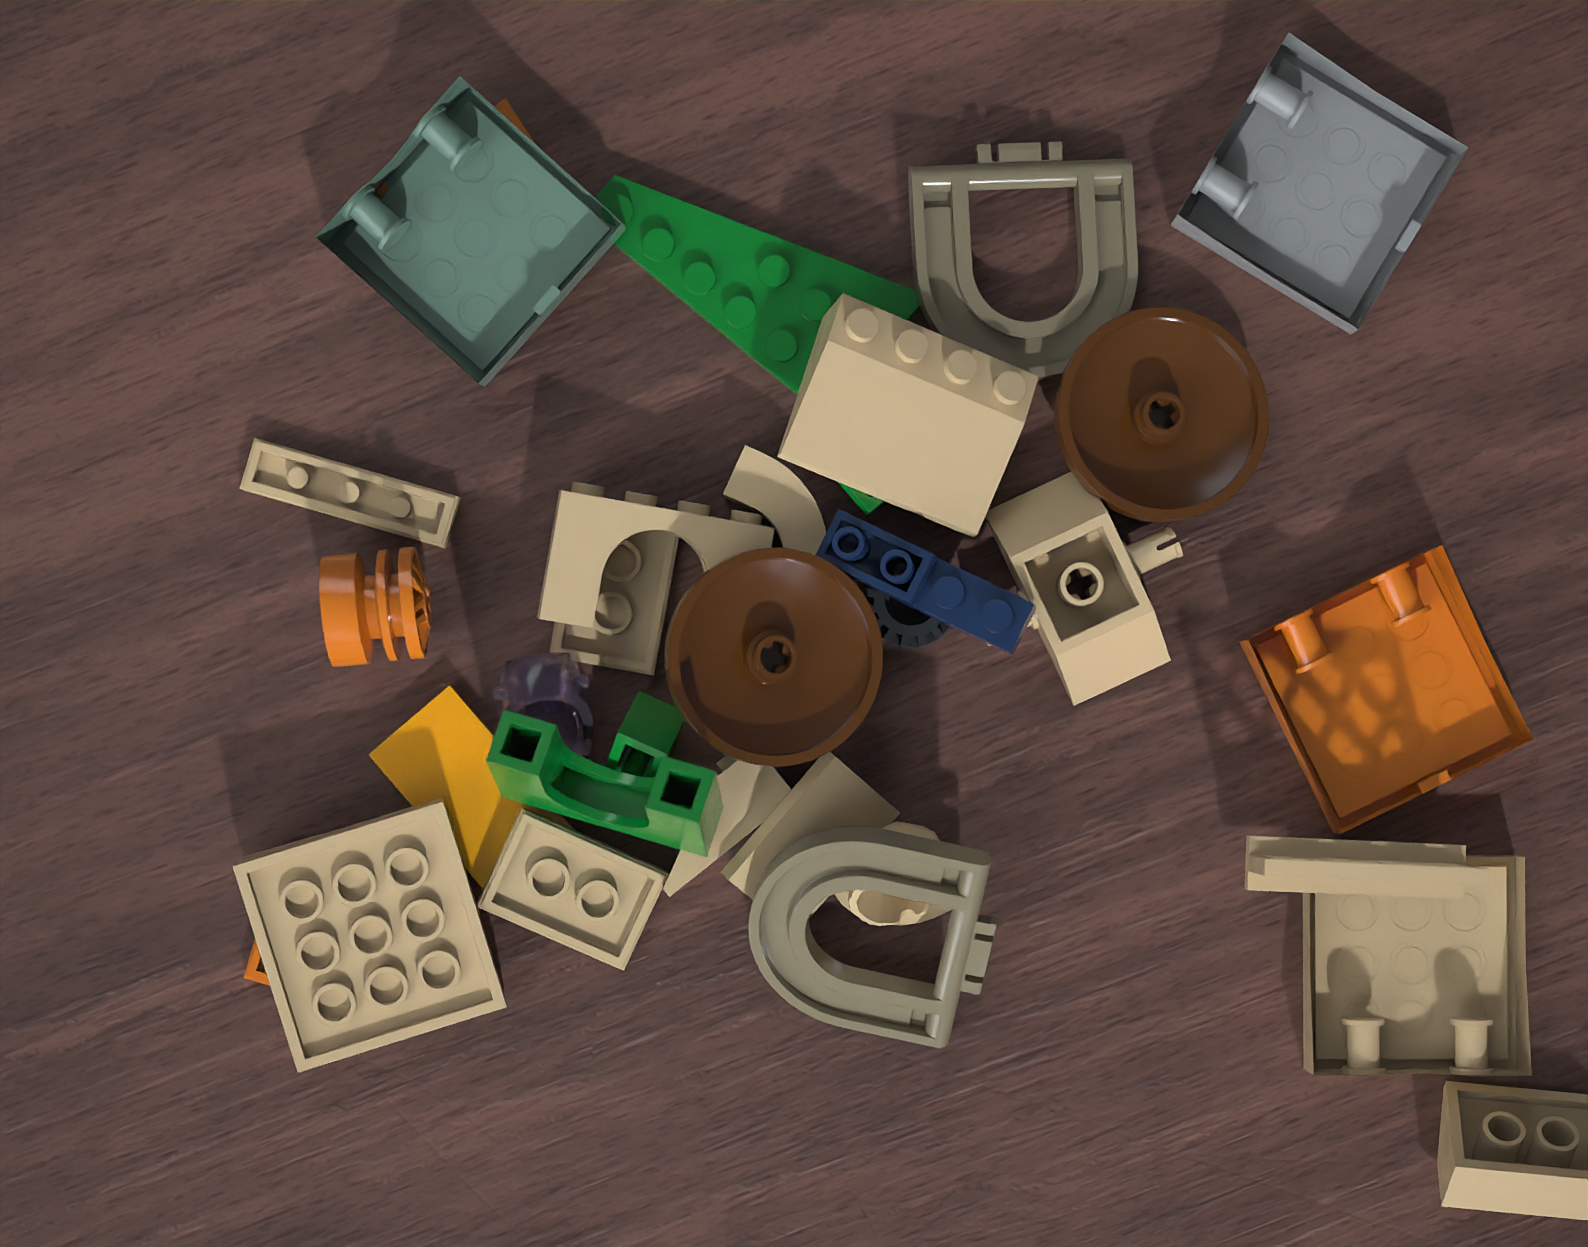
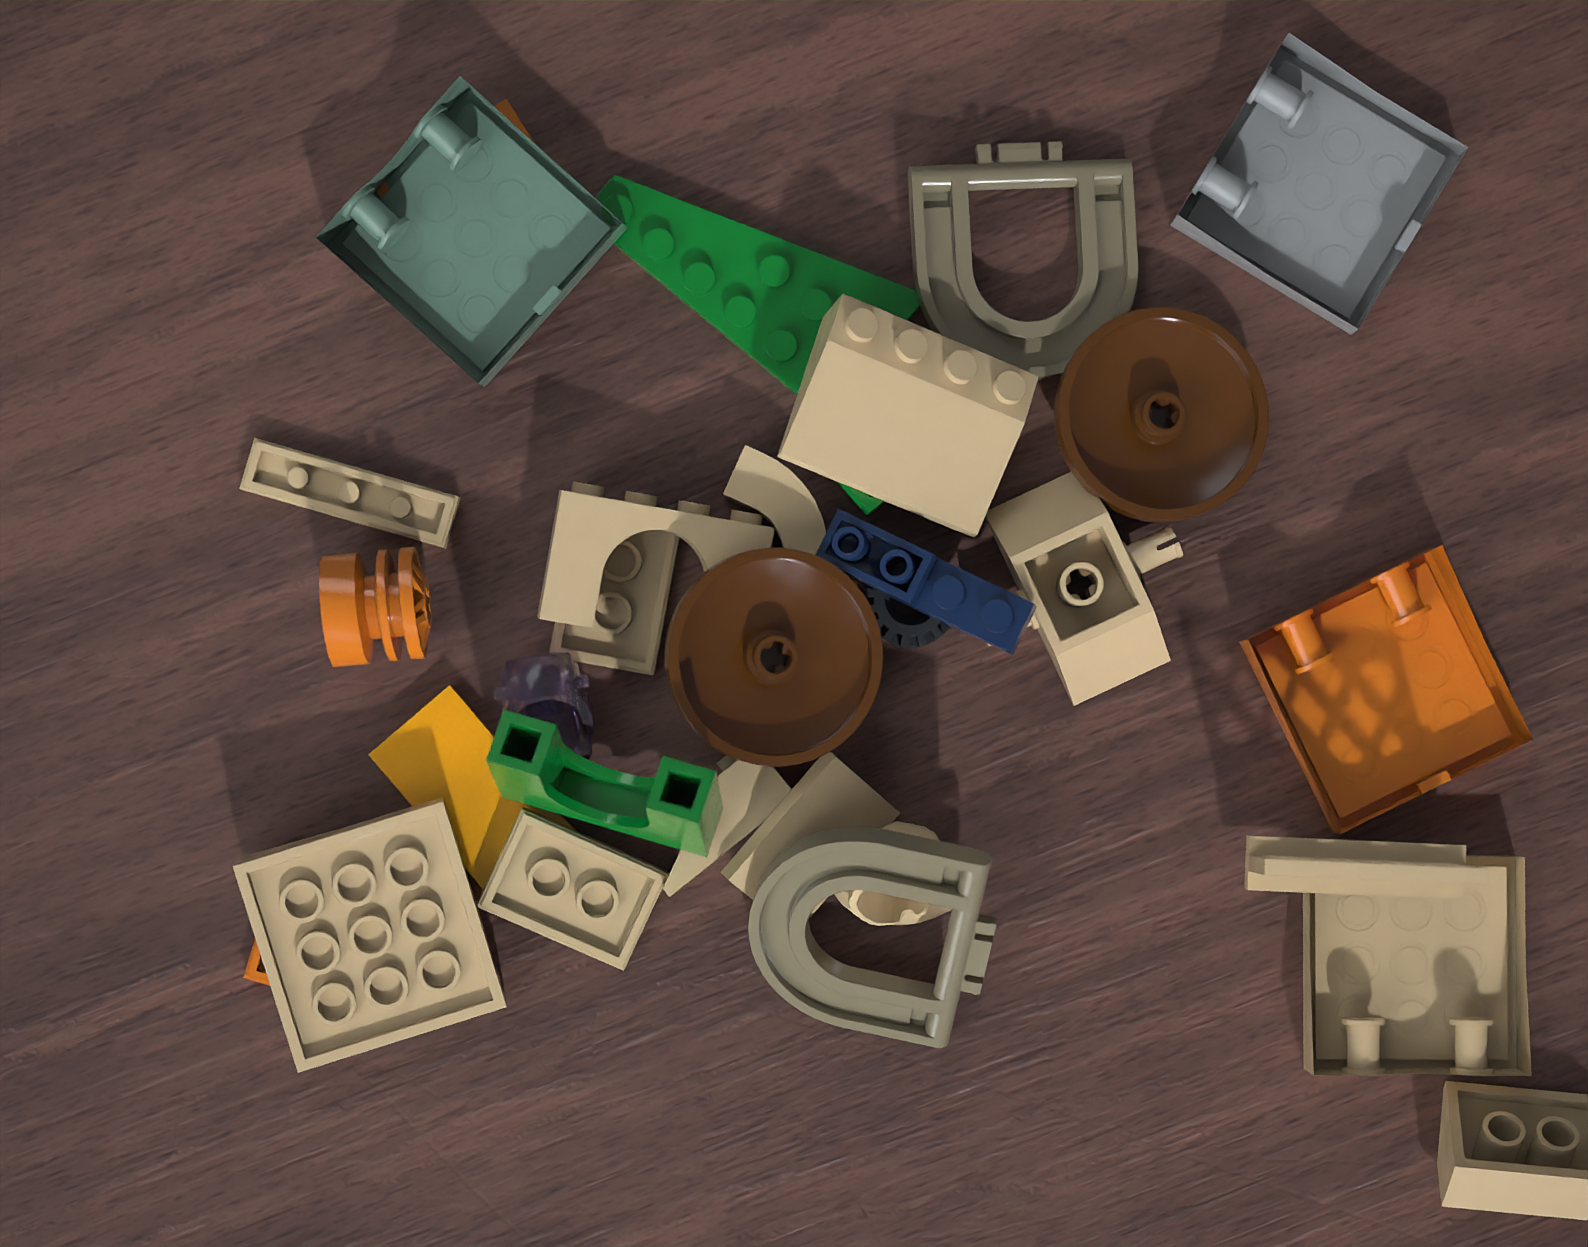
(645, 736): green slope -> none

